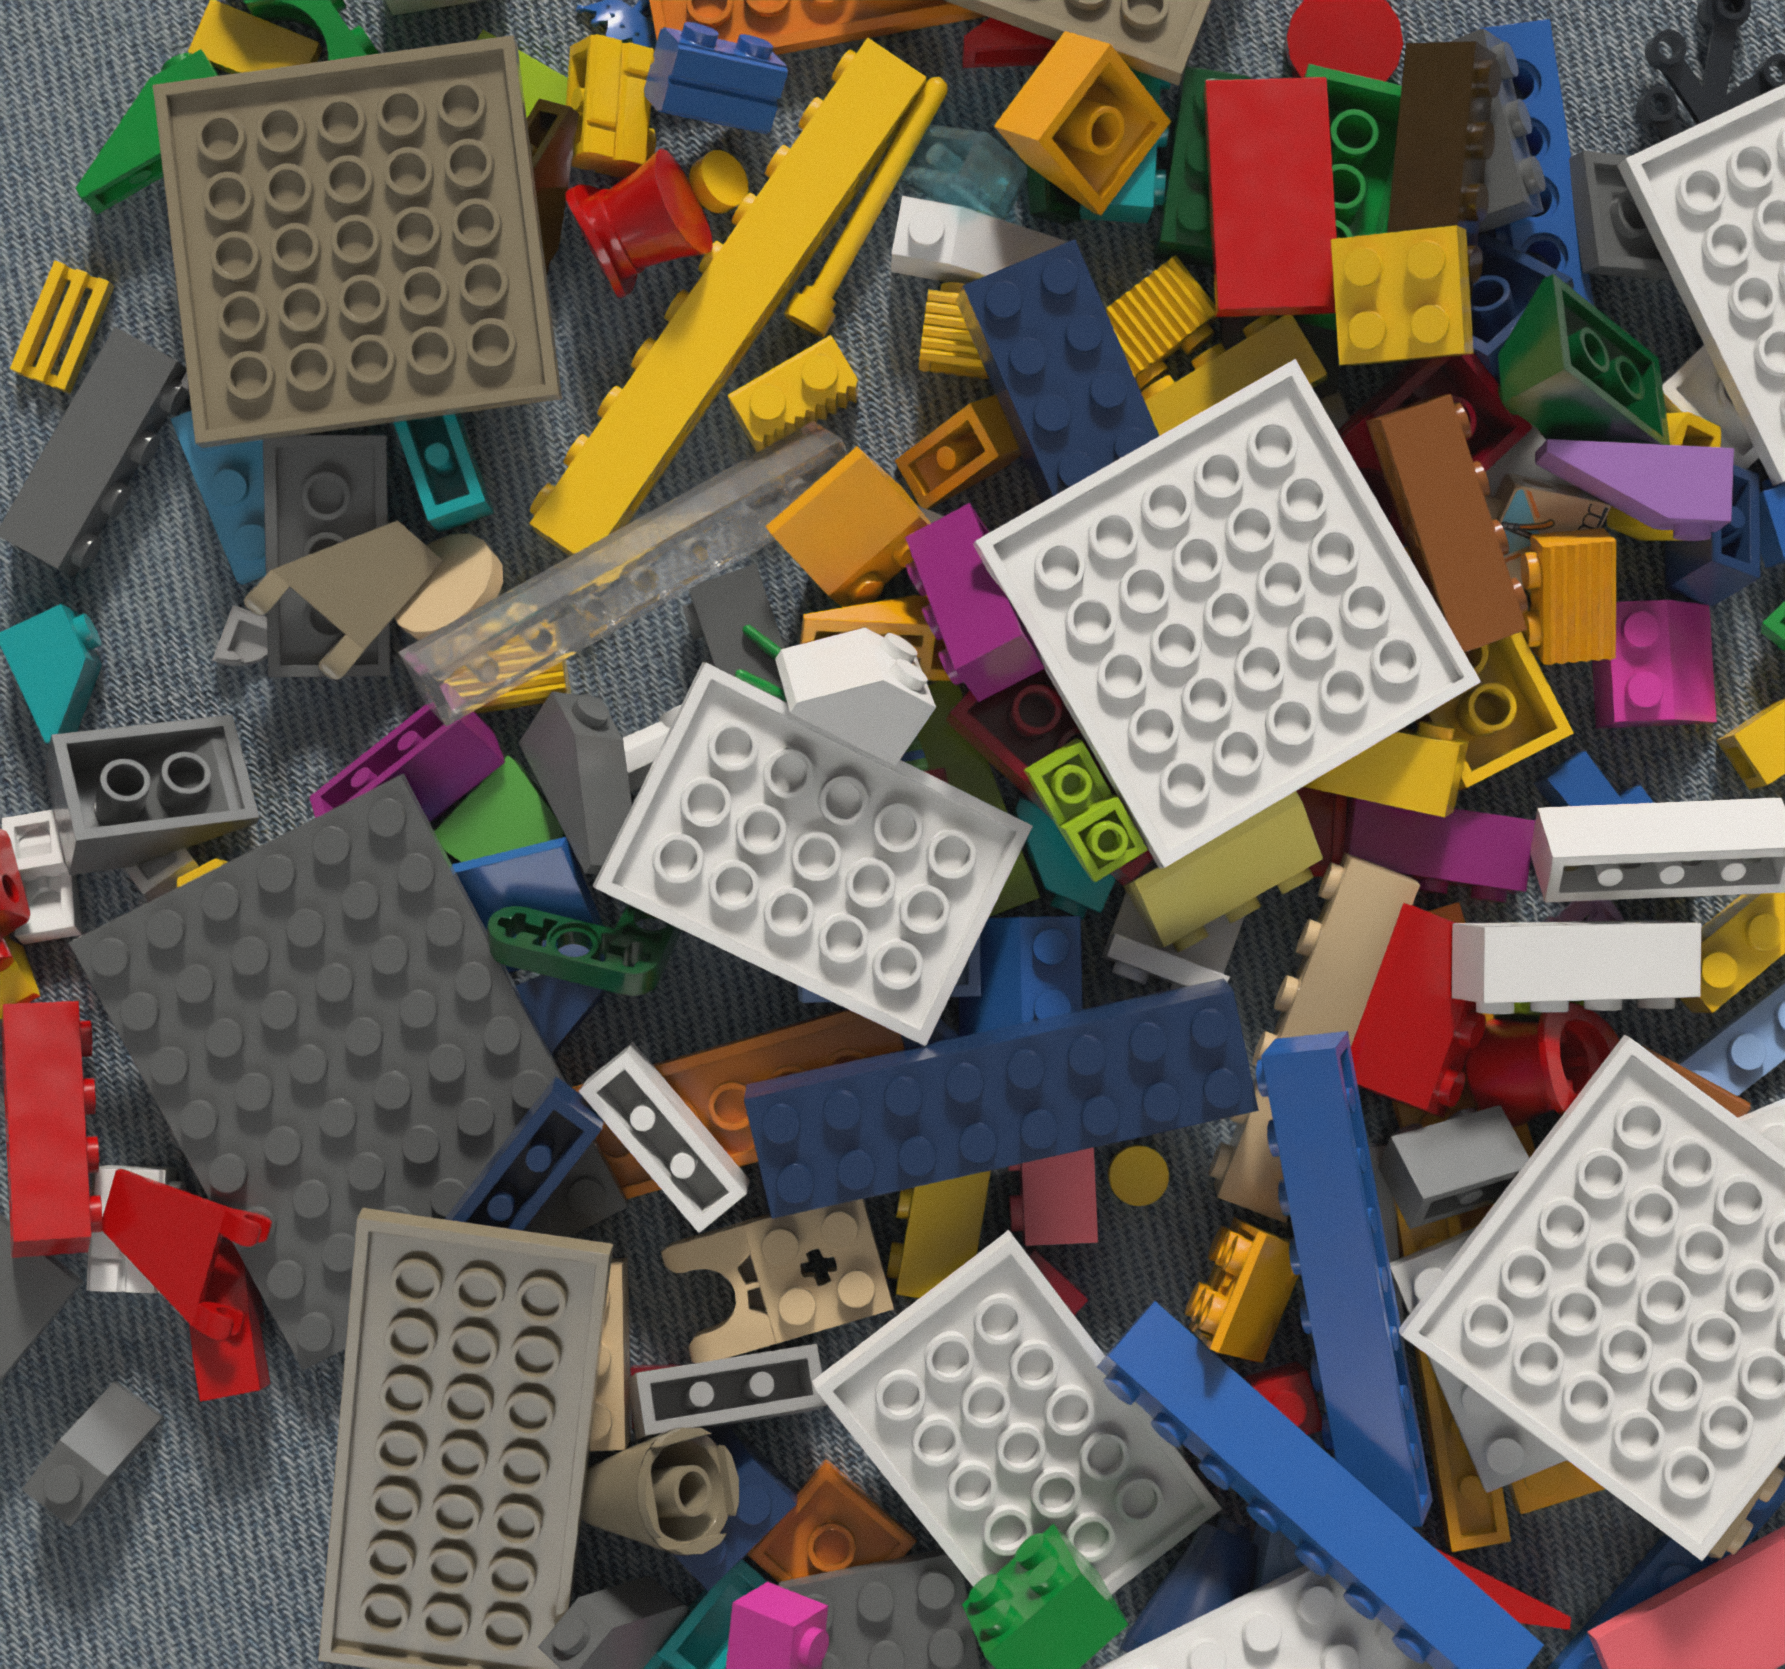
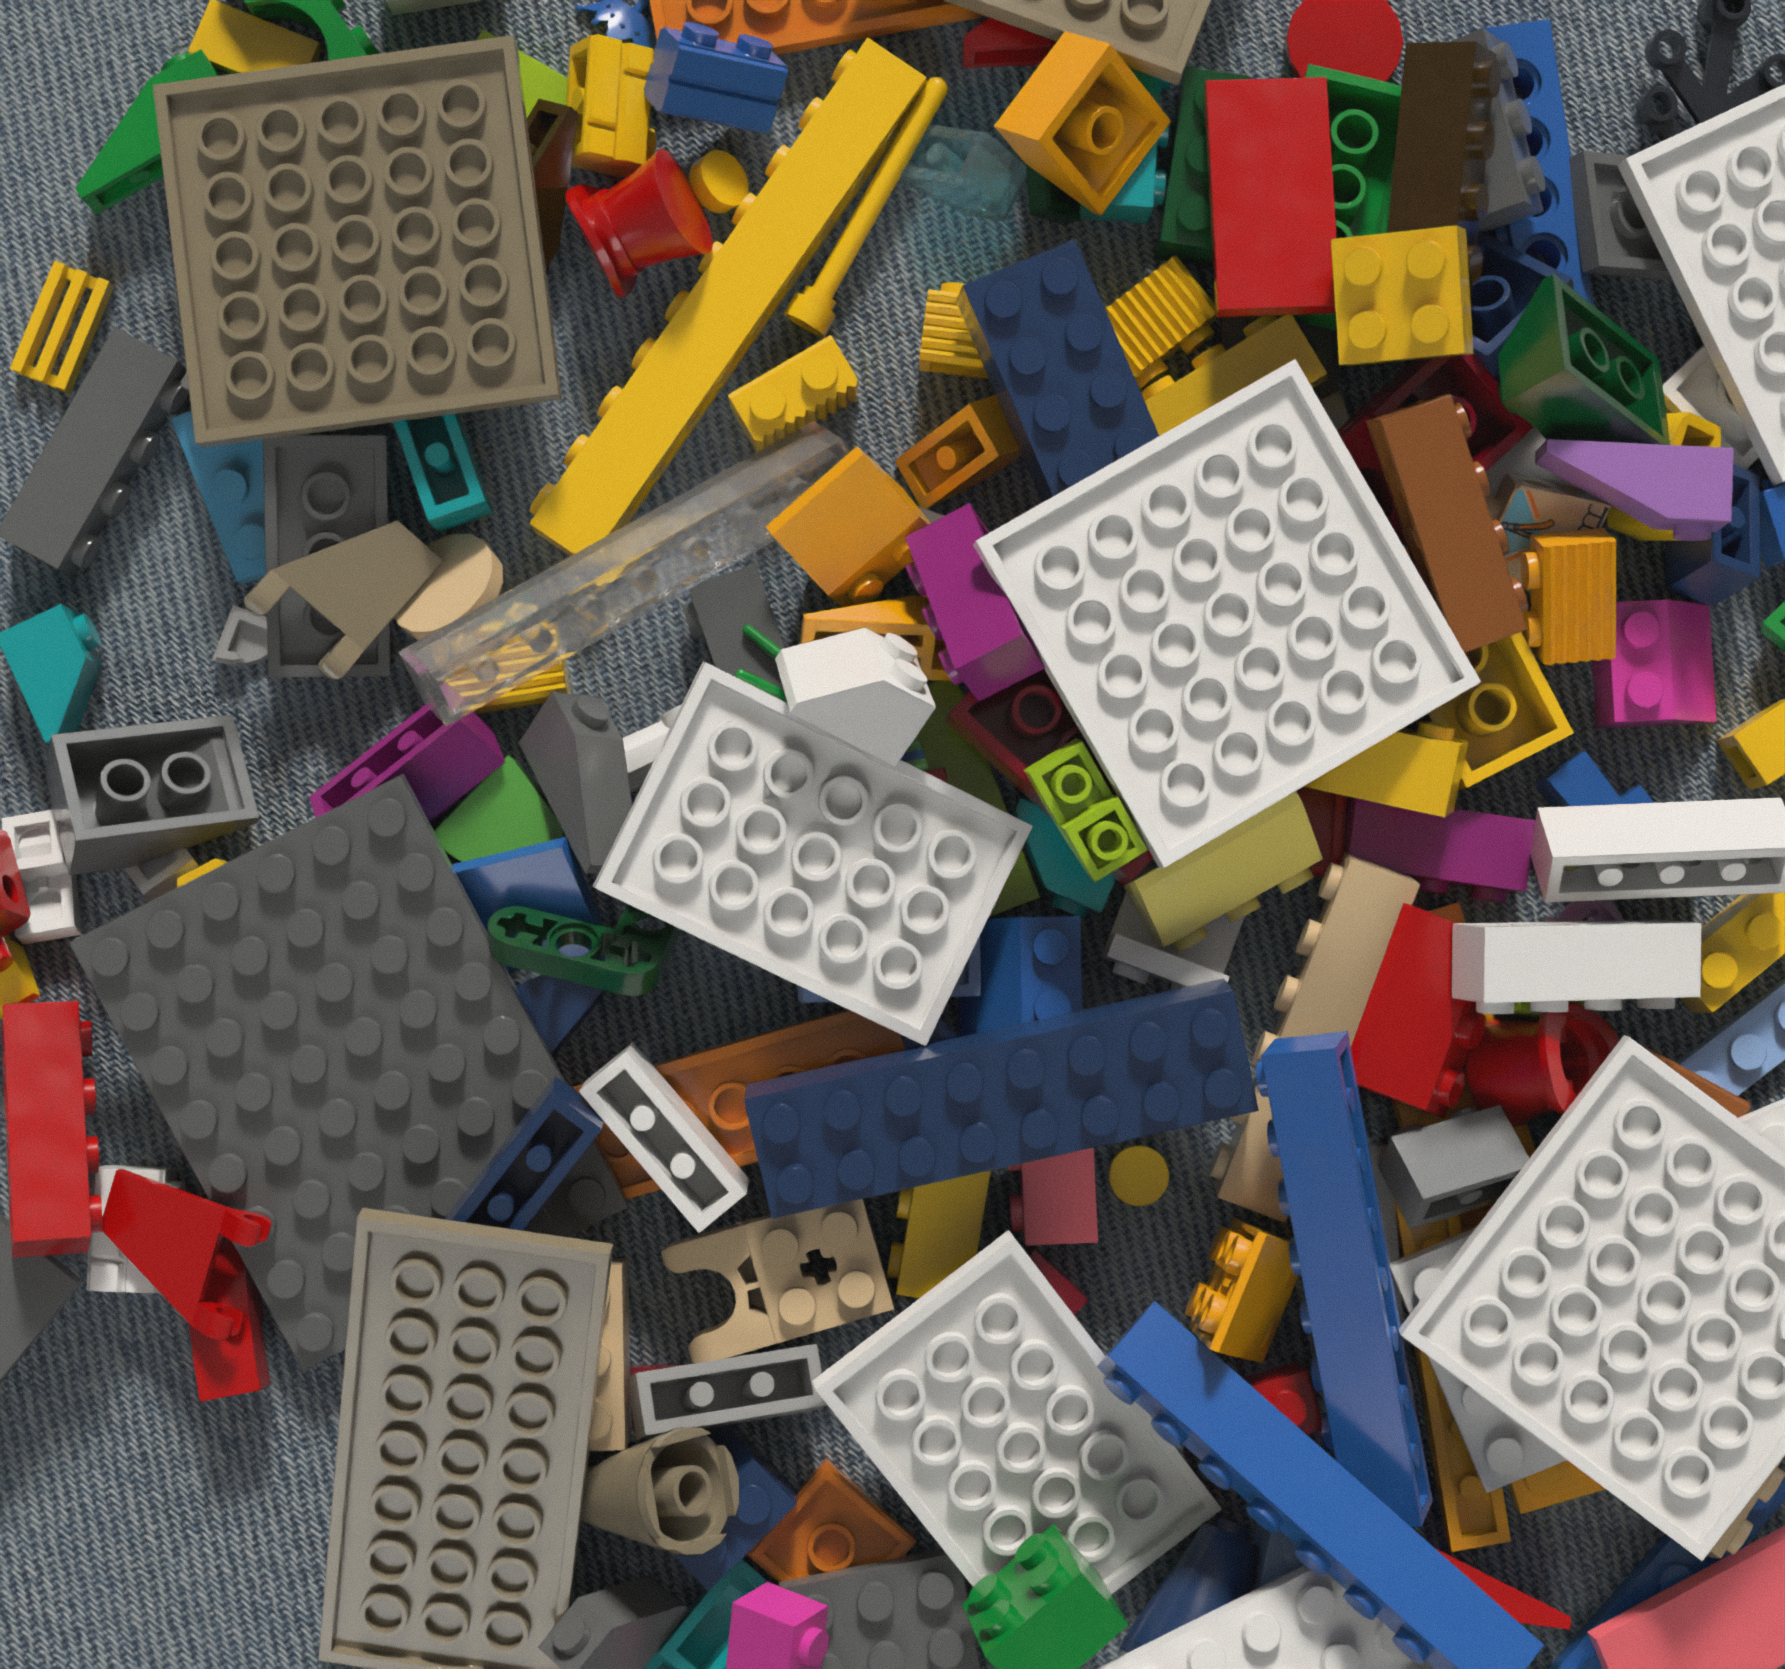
(92, 1454): dark grey slope -> none
(959, 243): white slope -> none

